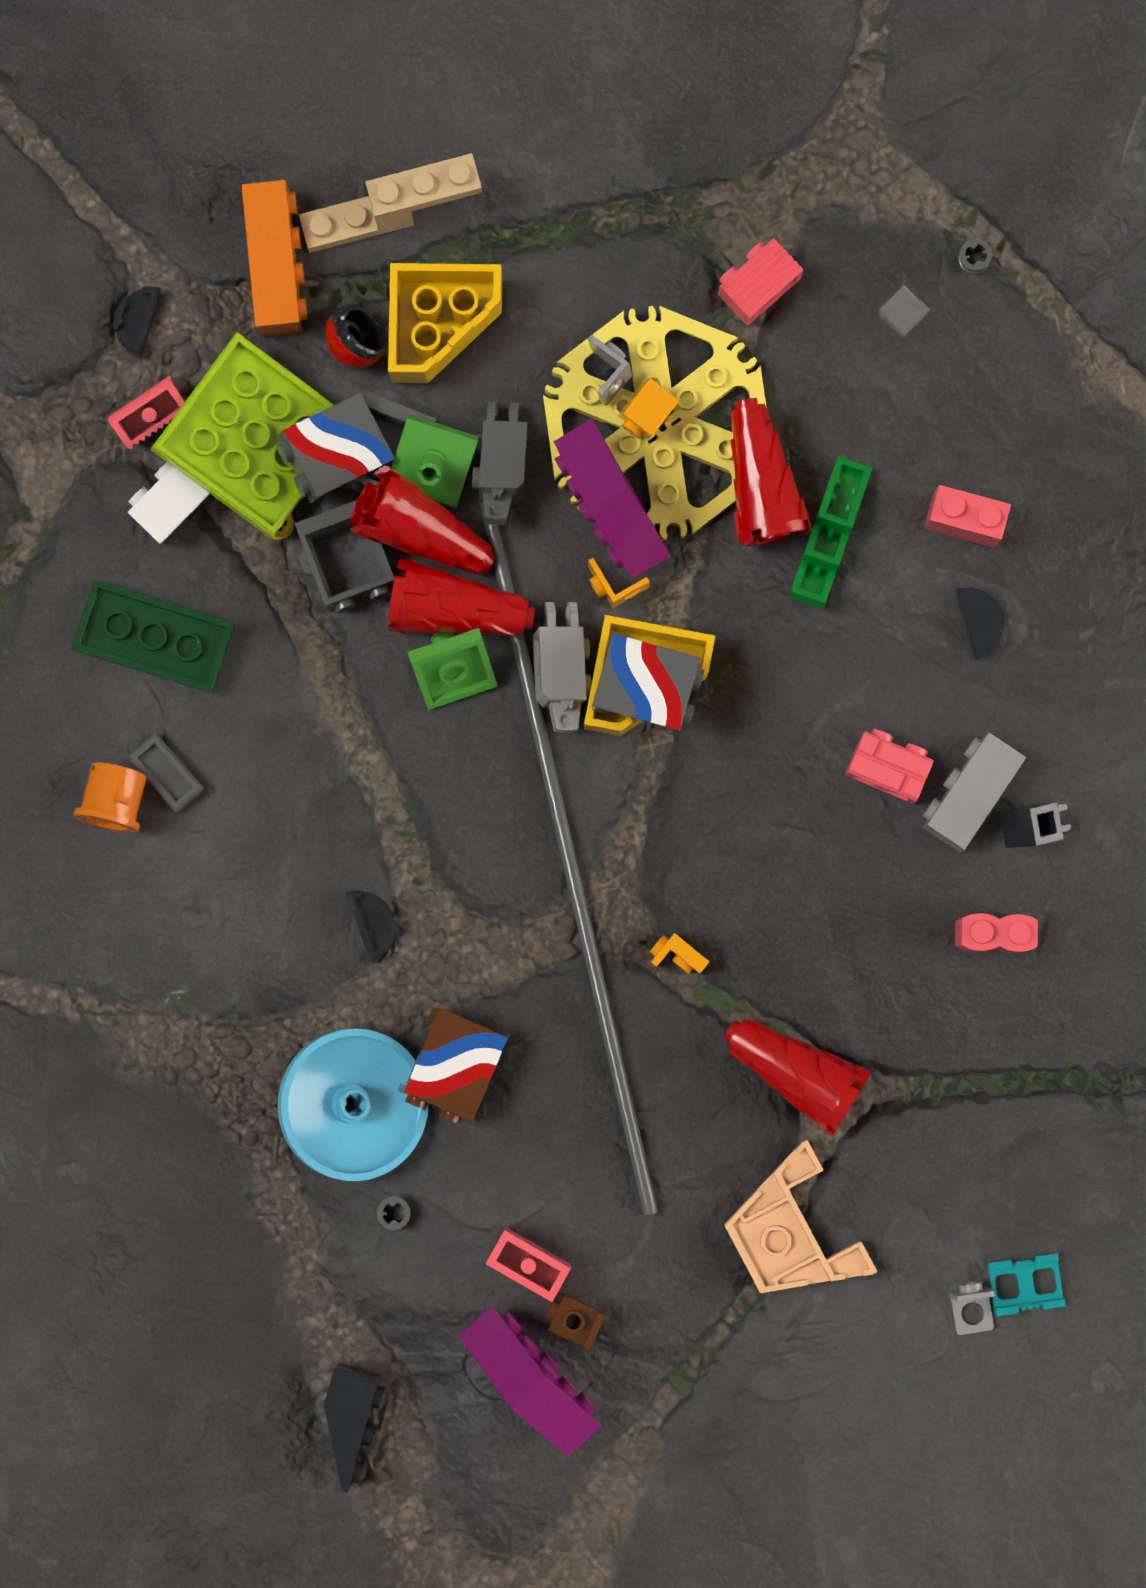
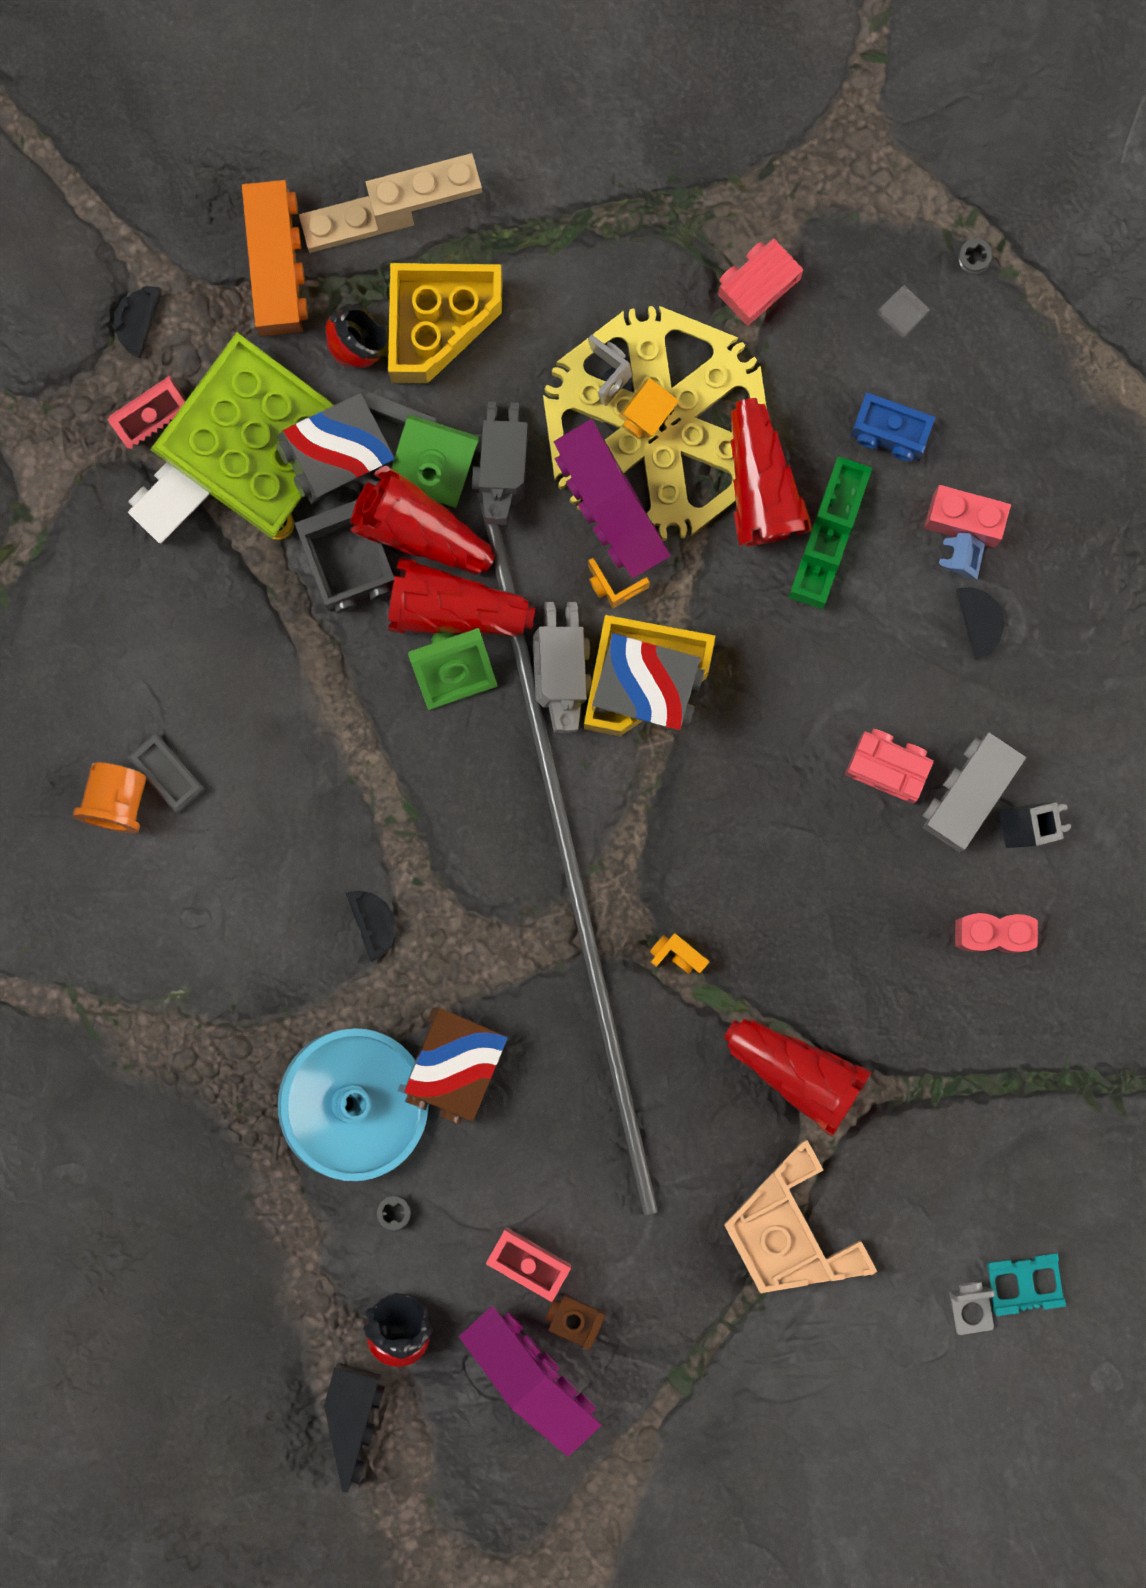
(153, 636): dark green plate -> none
(398, 1330): none -> black hair
(892, 428): none -> blue bracket
(966, 555): none -> medium blue tile

